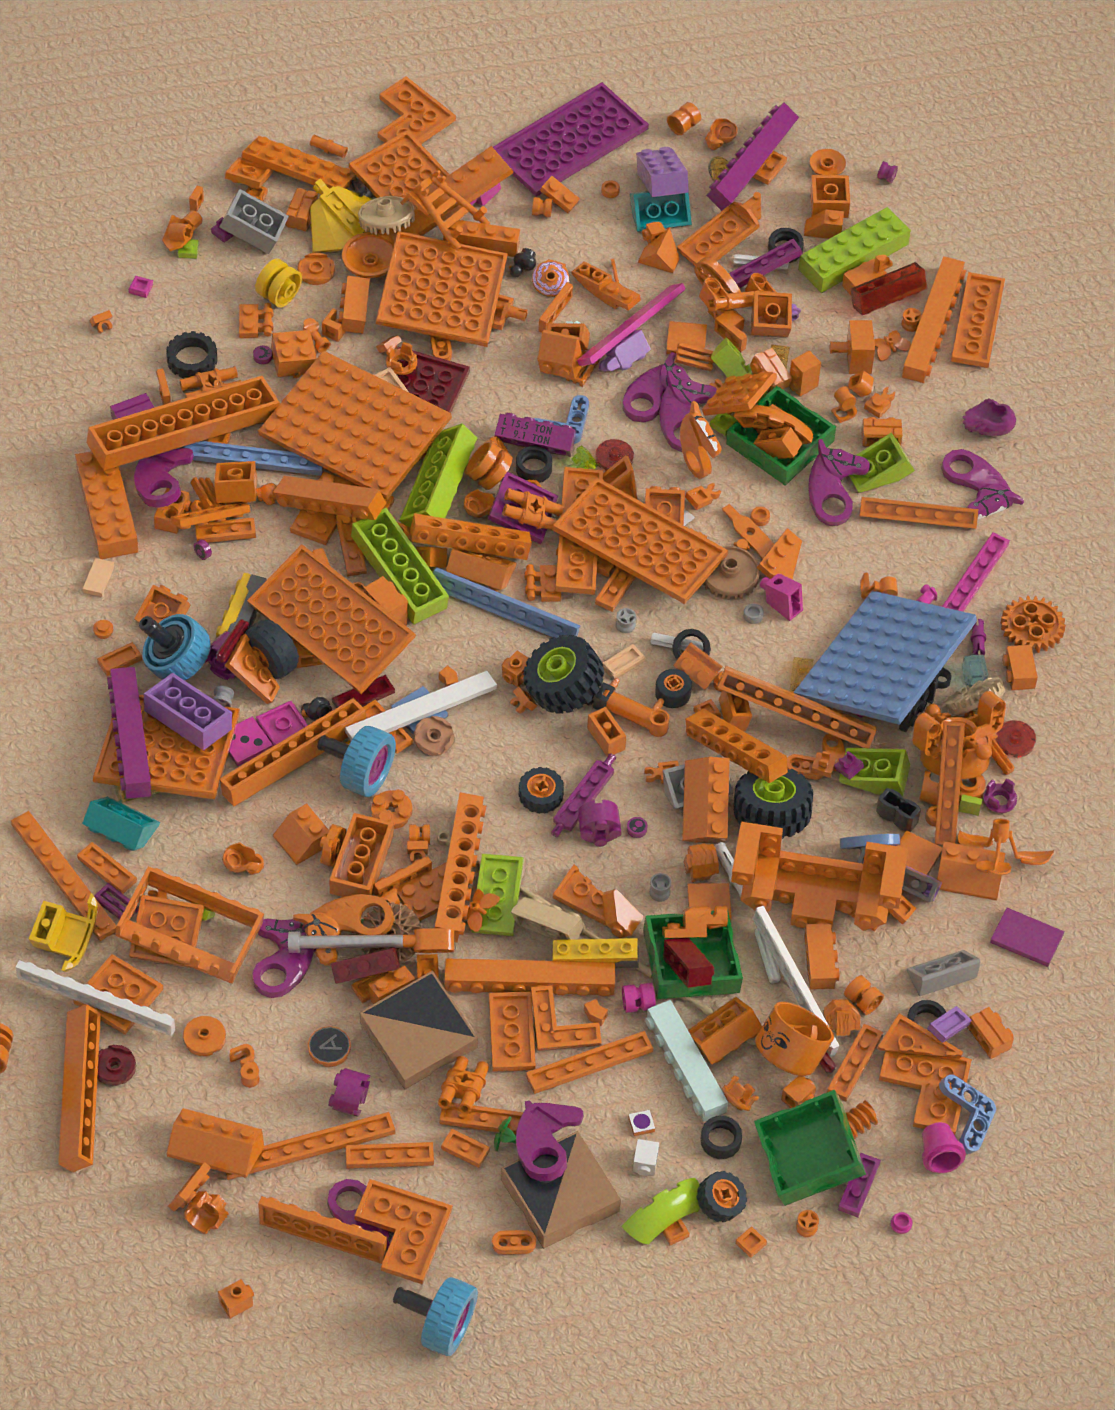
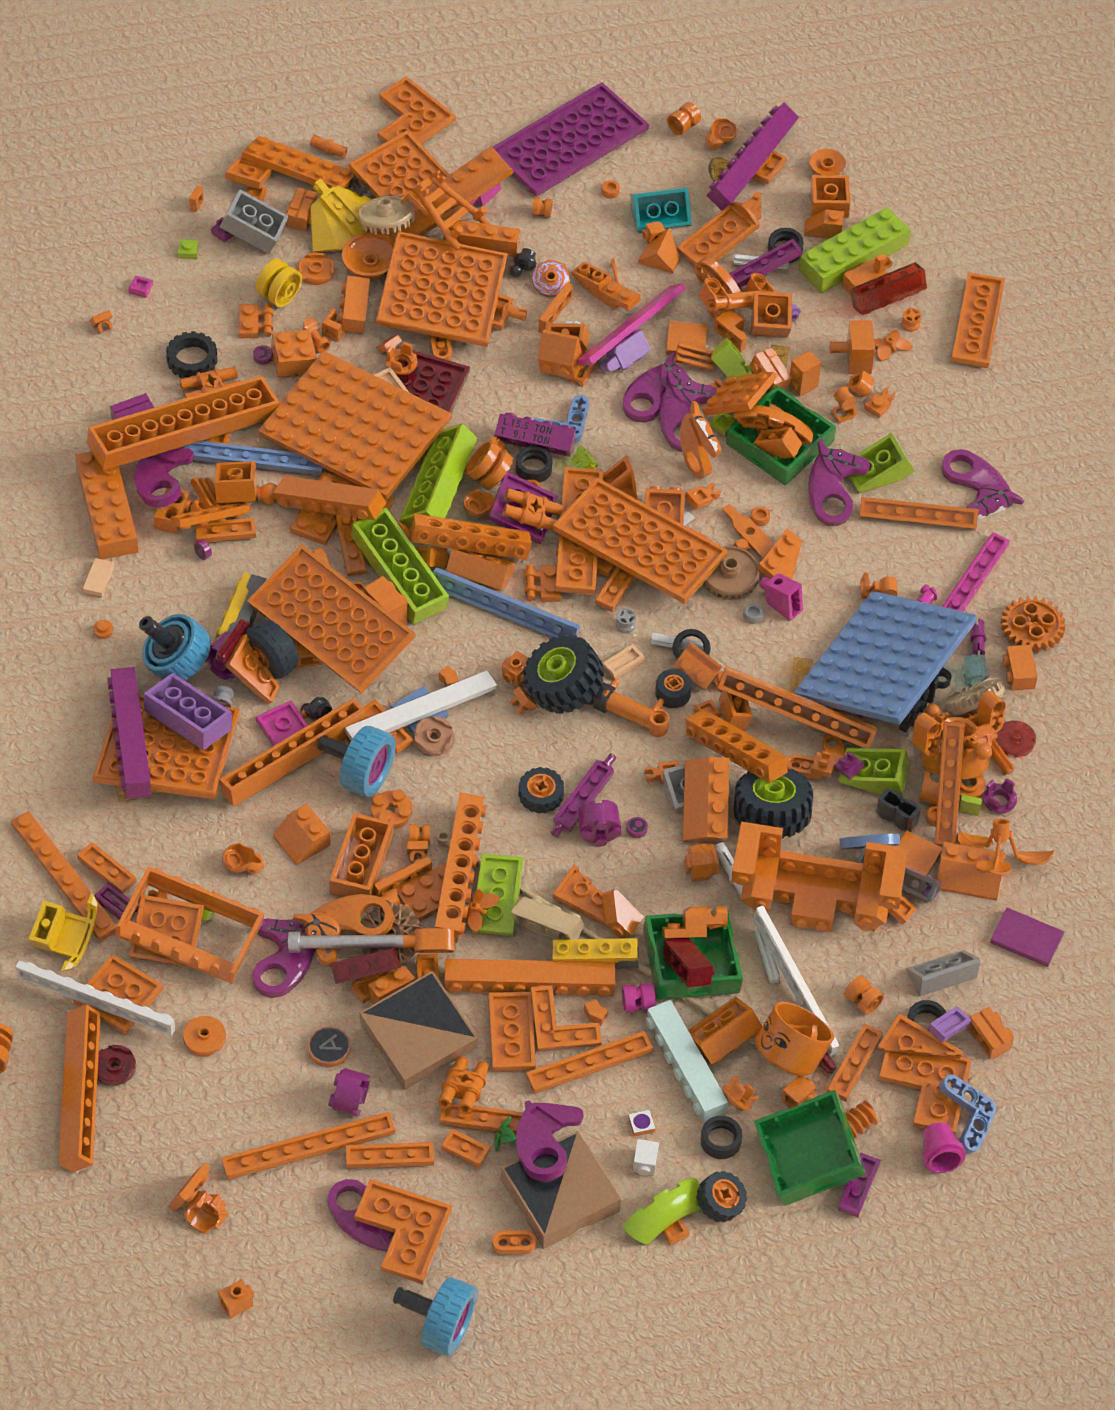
(119, 823): teal slope -> none
(120, 658): orange tile -> none
(162, 604): orange plate -> none
(163, 387): orange tile -> none
(181, 230): orange panel -> none
(216, 1141): orange slope -> none
(248, 742): dark pink tile -> none
(249, 1069): orange leg -> none
(322, 1230): orange plate -> none
(332, 844): orange plate -> none
(378, 689): dark red tile -> none
(560, 194): orange plate -> none
(605, 451): clear red plate -> none
(606, 731): orange brick -> none
(660, 887): light grey wheel -> none
(662, 172): medium lavender brick -> none
(709, 895): orange tile -> none
(751, 1242): orange plate -> none
(808, 1218): orange wheel -> none
(821, 956): orange brick -> none
(842, 1016): orange hair -> none
(875, 429): orange brick -> none
(887, 172): magenta wheel -> none
(901, 1223): dark pink plate -> none
(933, 320): orange brick -> none
(990, 418): magenta piece -> none

